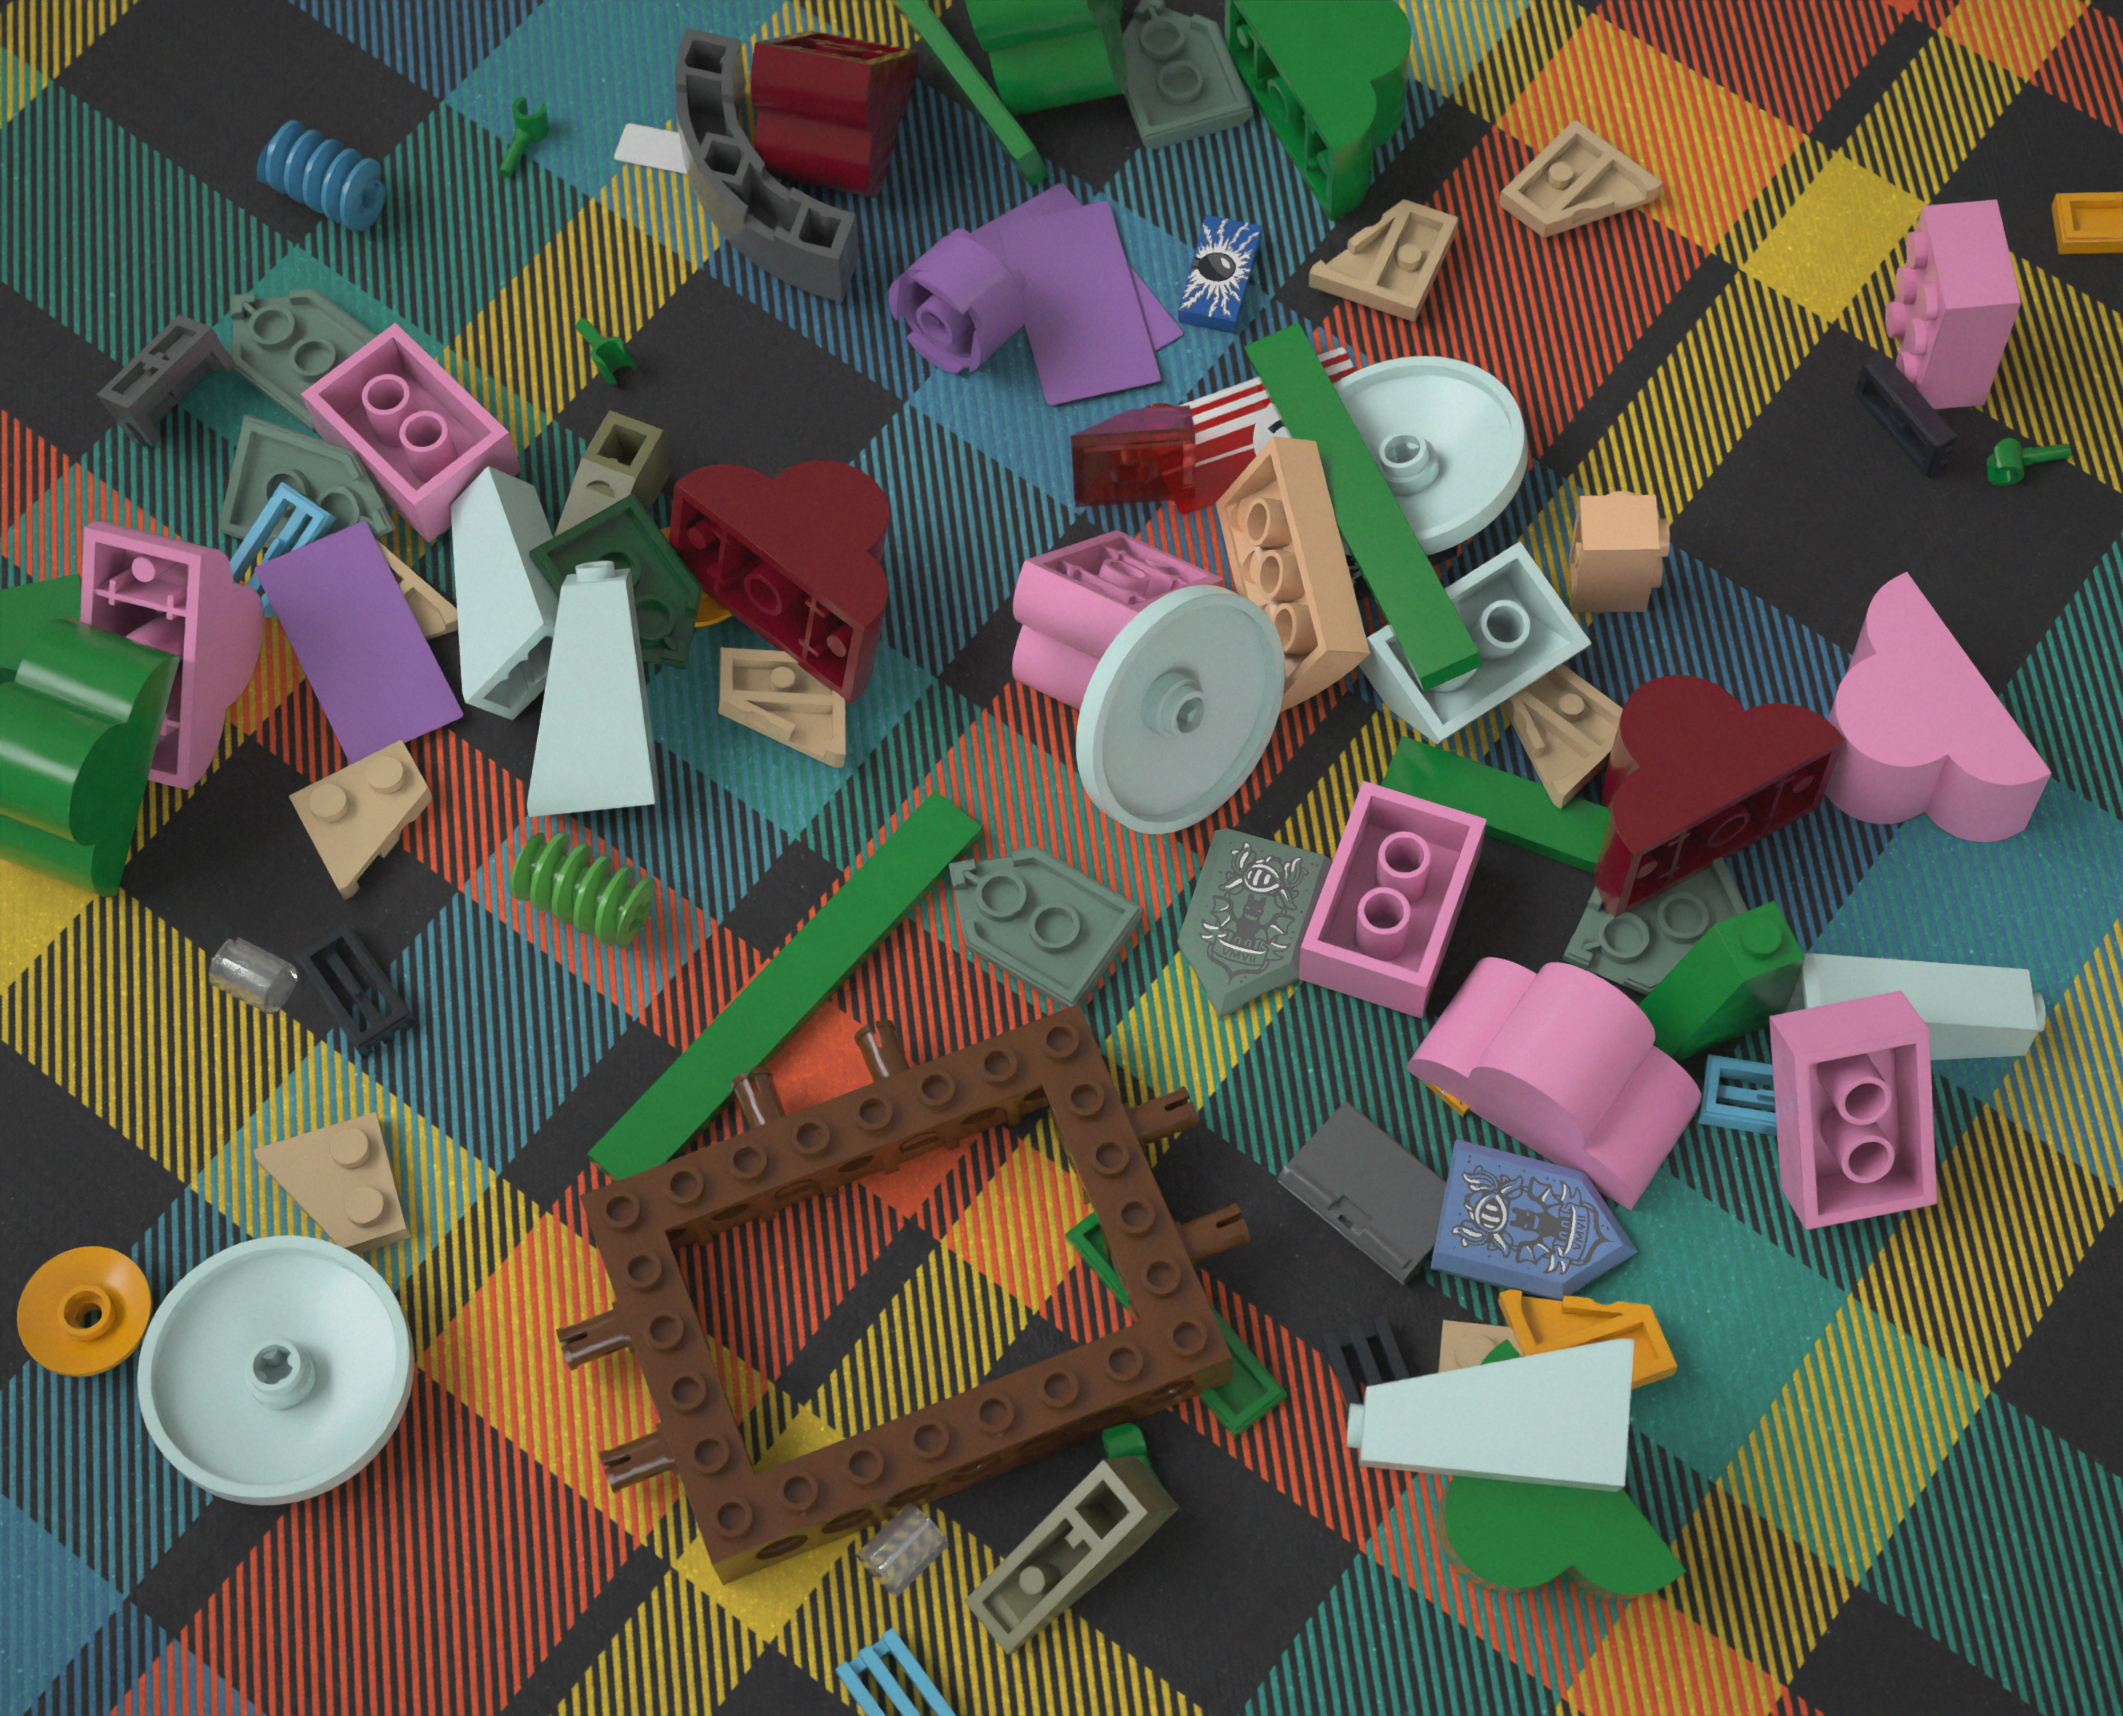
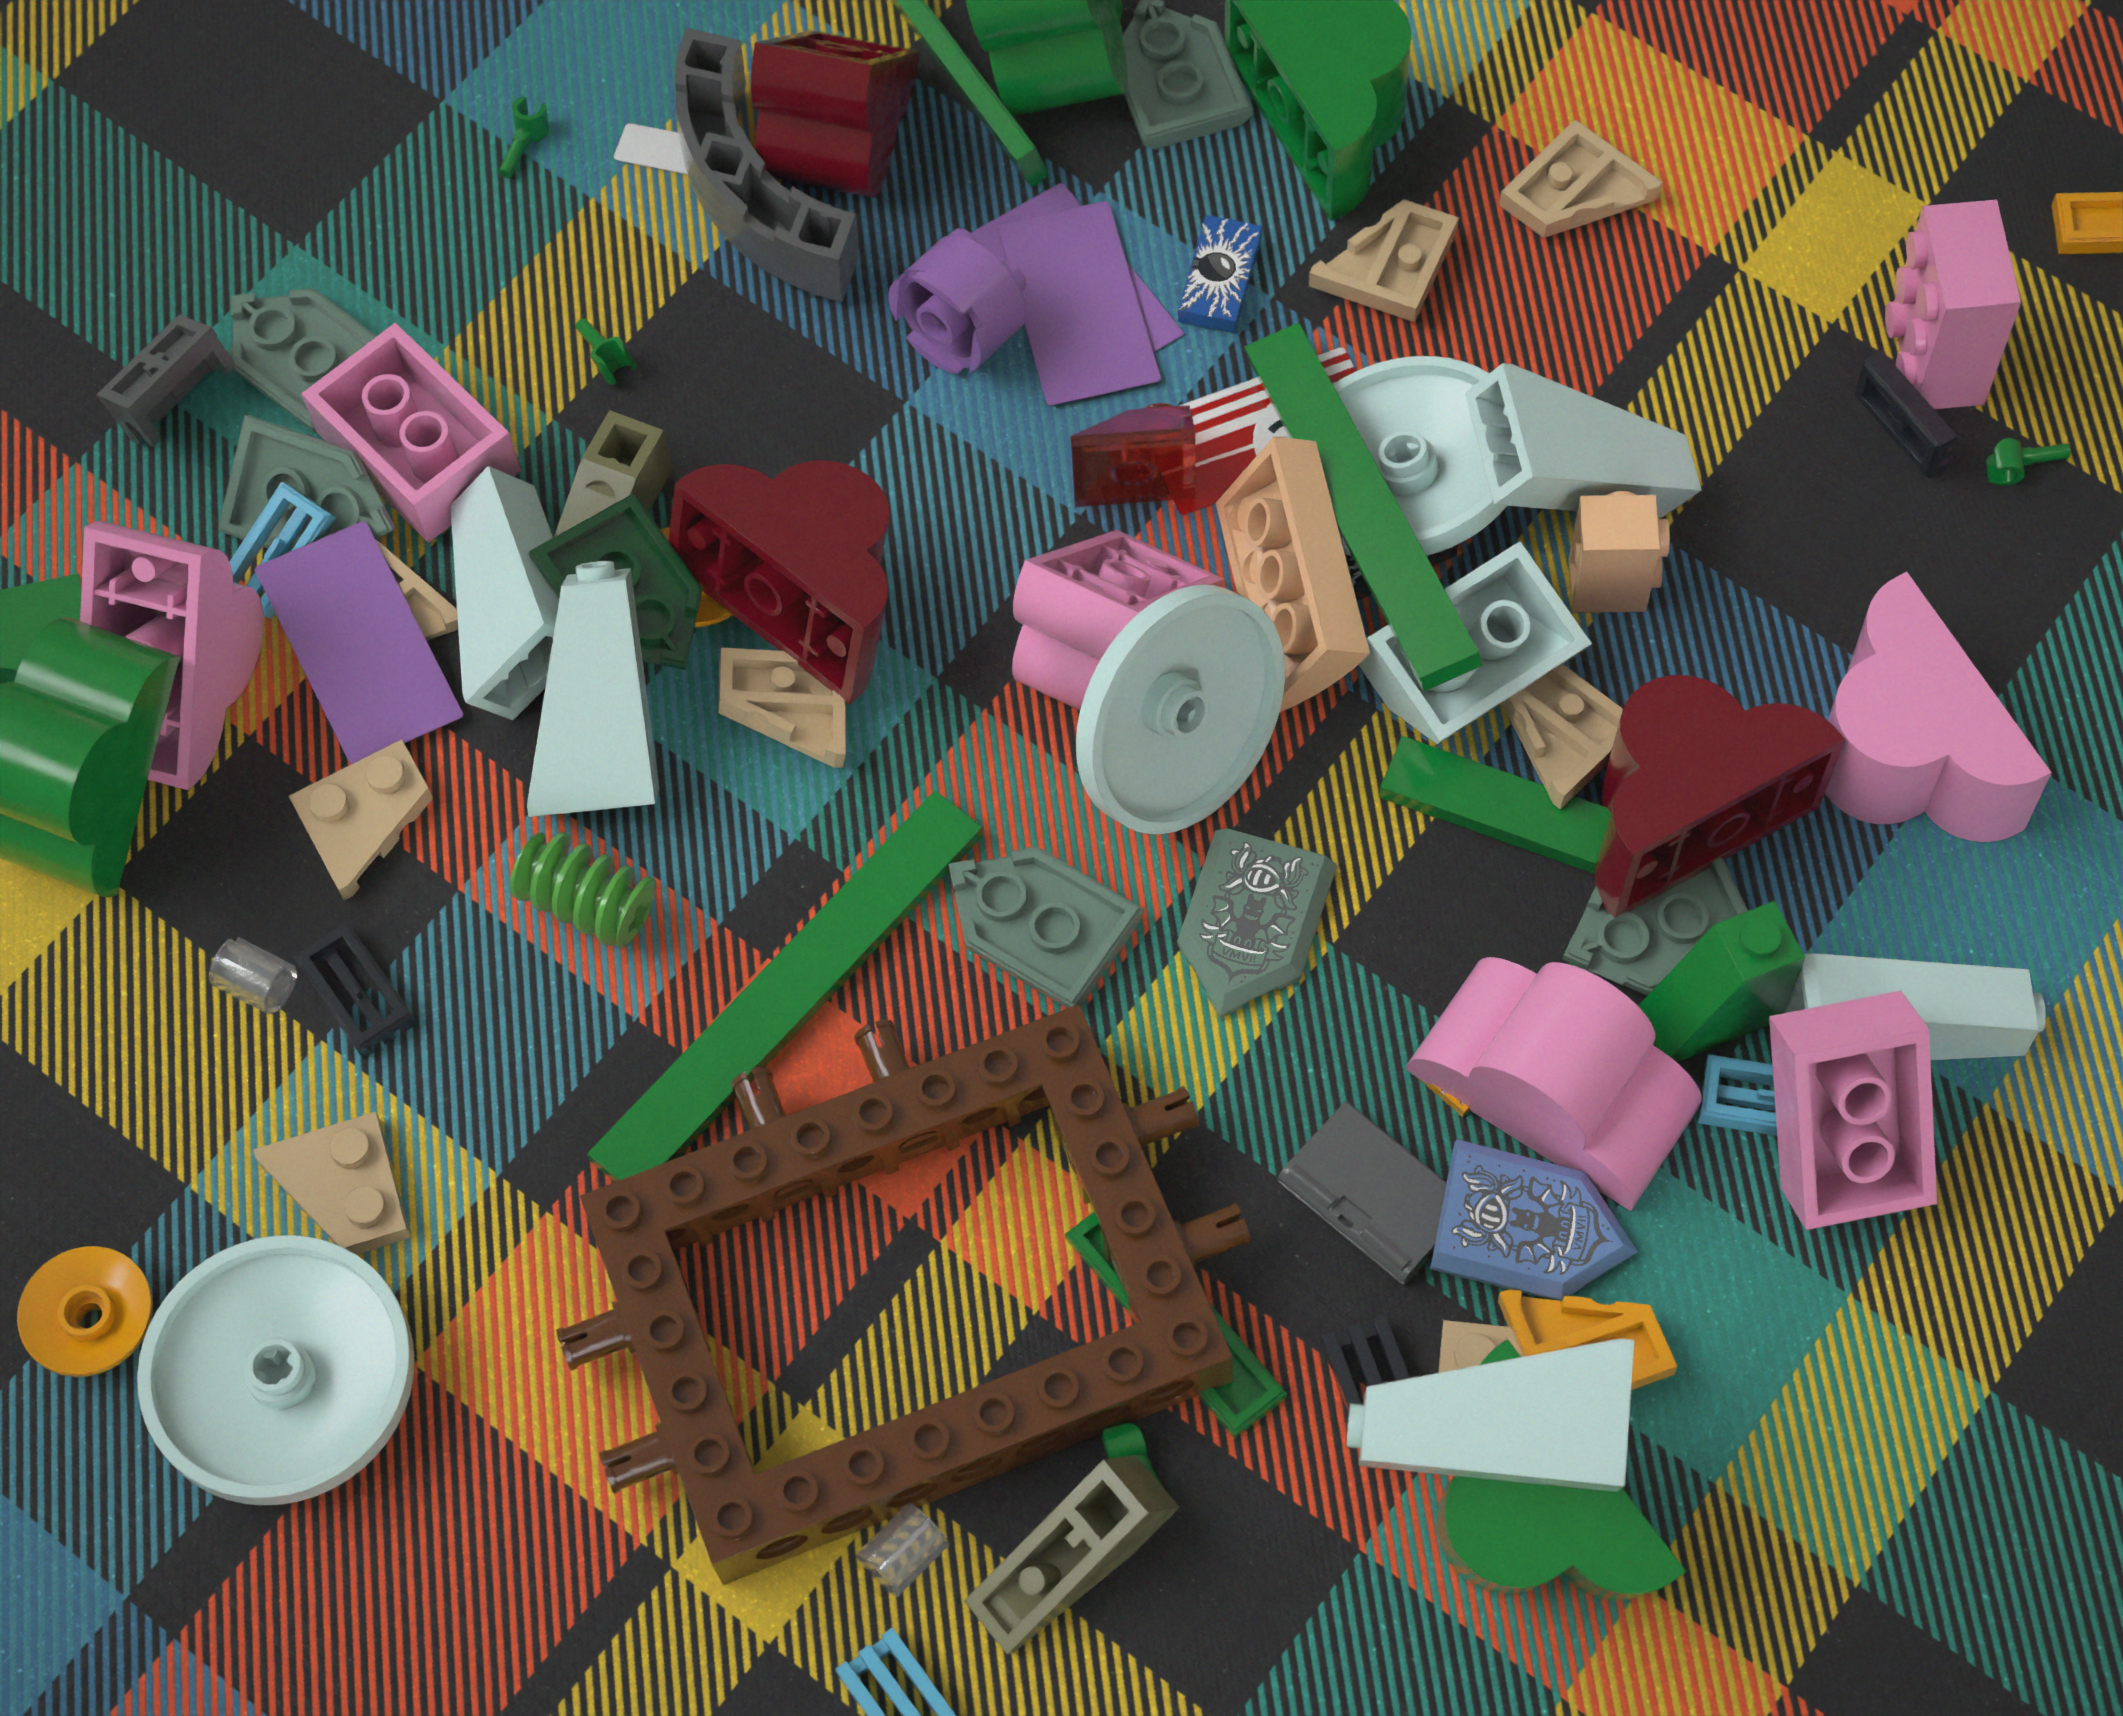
(323, 175): dark azure piece -> none
(1391, 899): bright pink brick -> none
(1556, 444): none -> light aqua slope

